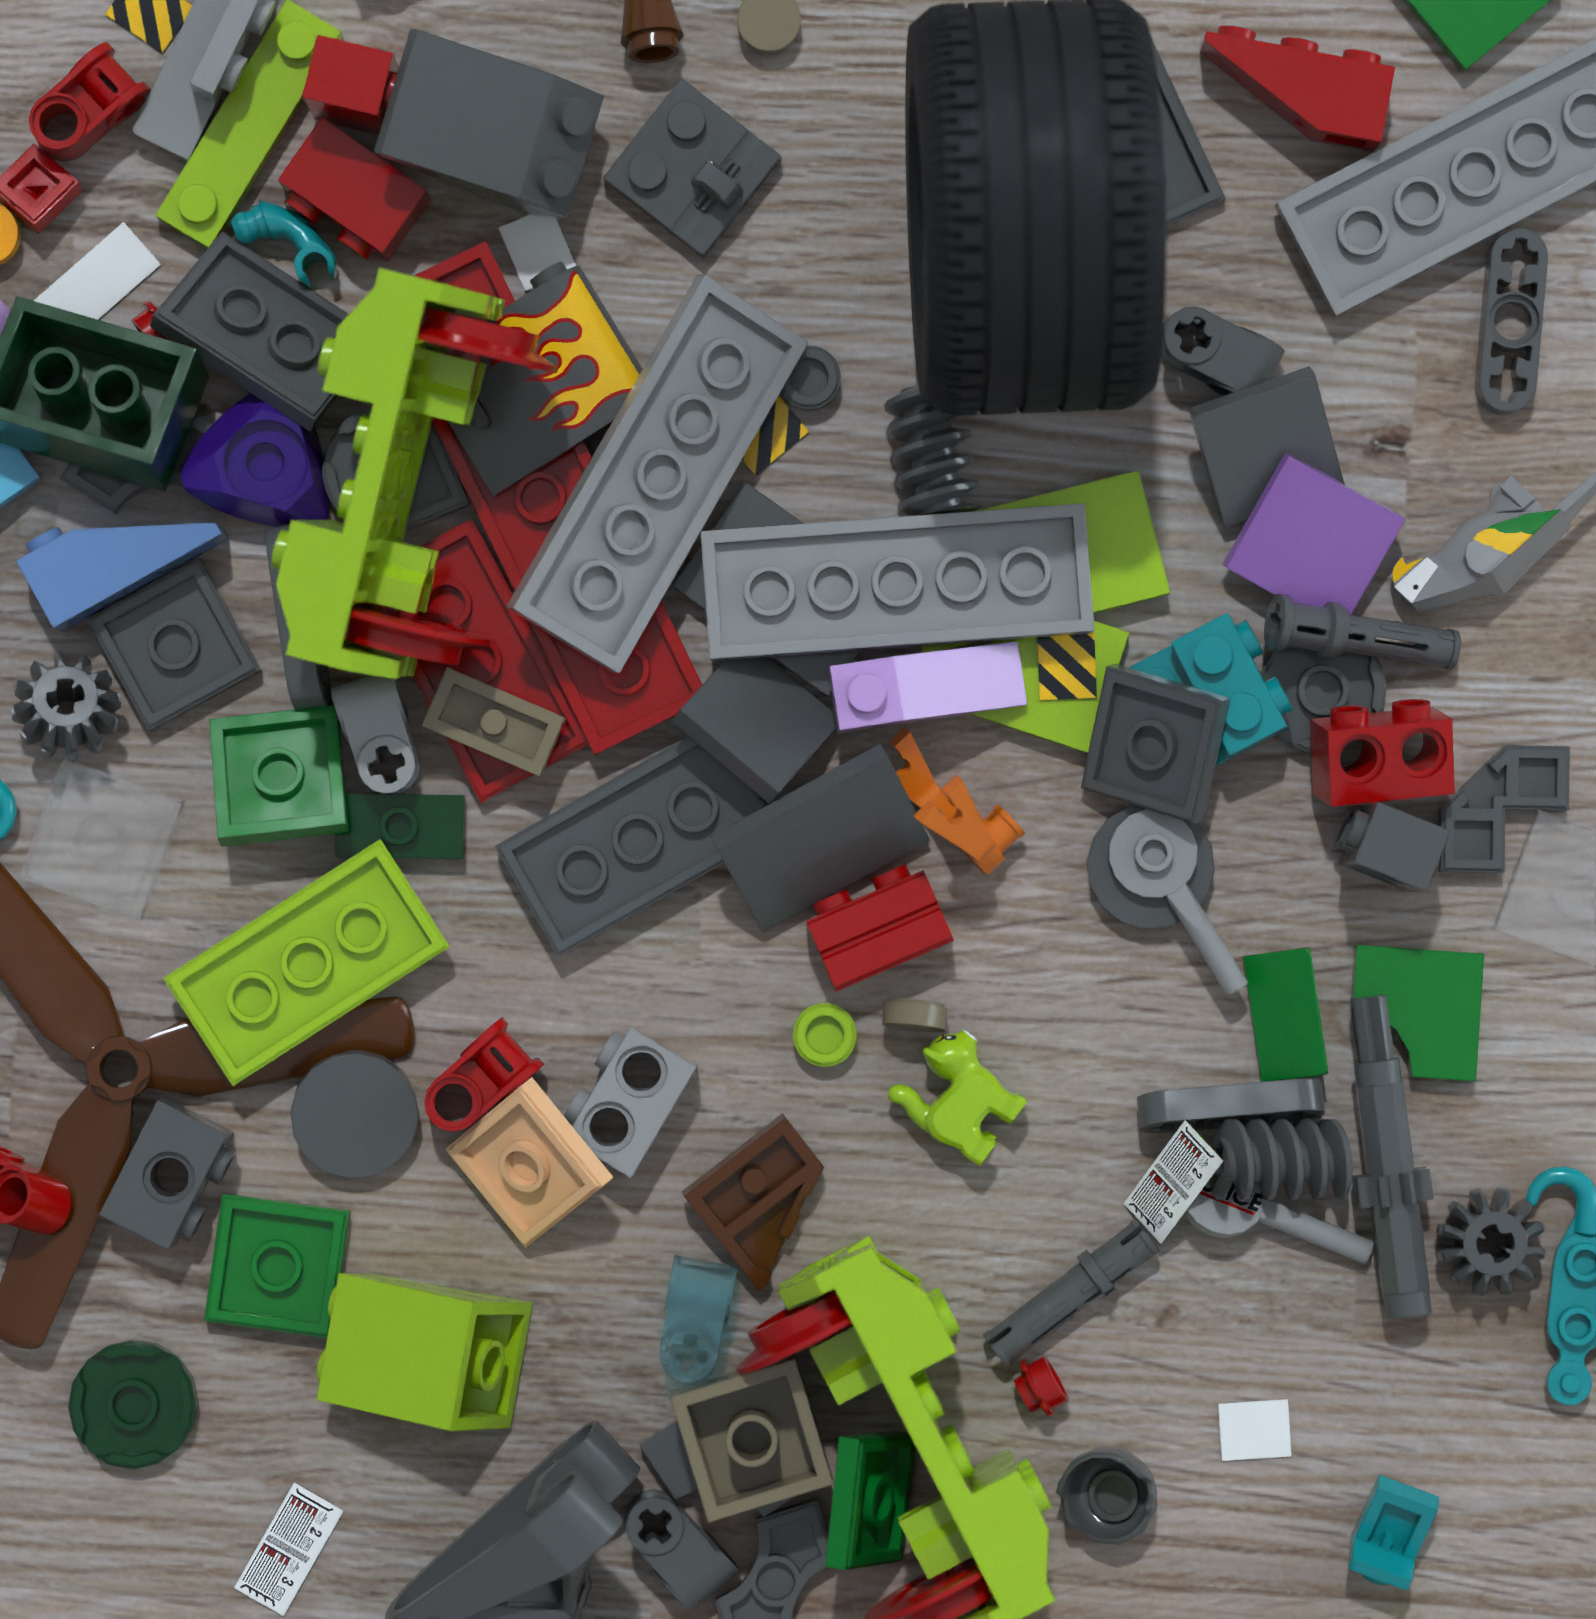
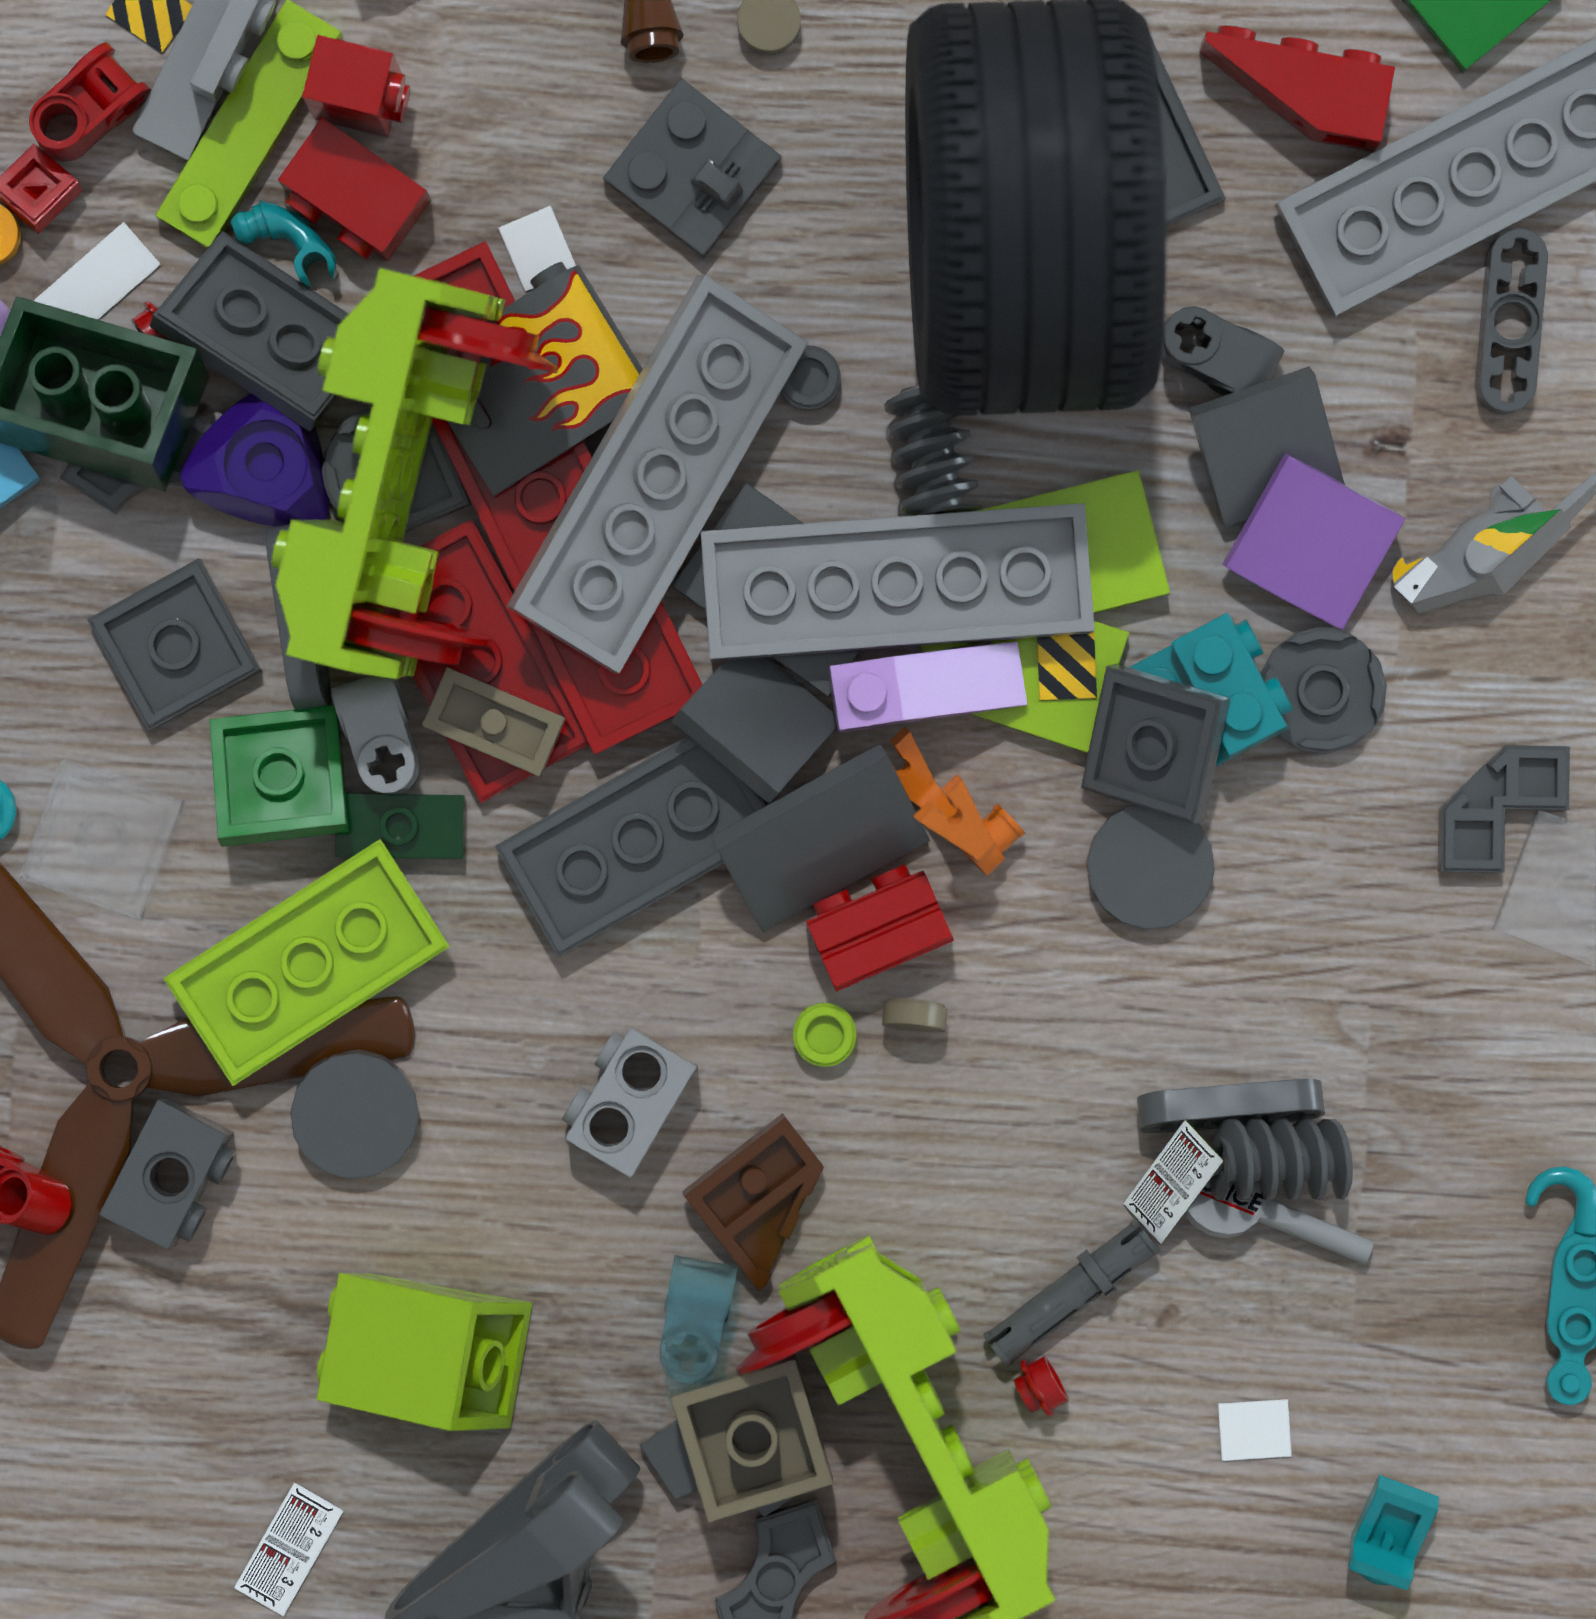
(91, 705): dark grey gear -> none
(97, 567): medium blue slope -> none
(133, 1404): dark green tile -> none
(275, 1264): green tile -> none
(483, 1075): red piece -> none
(489, 125): dark grey slope -> none
(529, 1162): light nougat tile -> none
(682, 1557): dark grey piece -> none
(774, 437): sticker -> none
(867, 1499): green tile -> none
(959, 1110): lime animal -> none
(1108, 1495): dark grey hair -> none
(1156, 859): light grey piece -> none
(1285, 1014): green slope -> none
(1331, 636): dark grey pin -> none
(1380, 769): red brick -> none
(1391, 846): dark grey brick -> none
(1391, 1181): dark grey piece -> none
(1430, 1004): green tile -> none
(1481, 1262): dark grey gear -> none

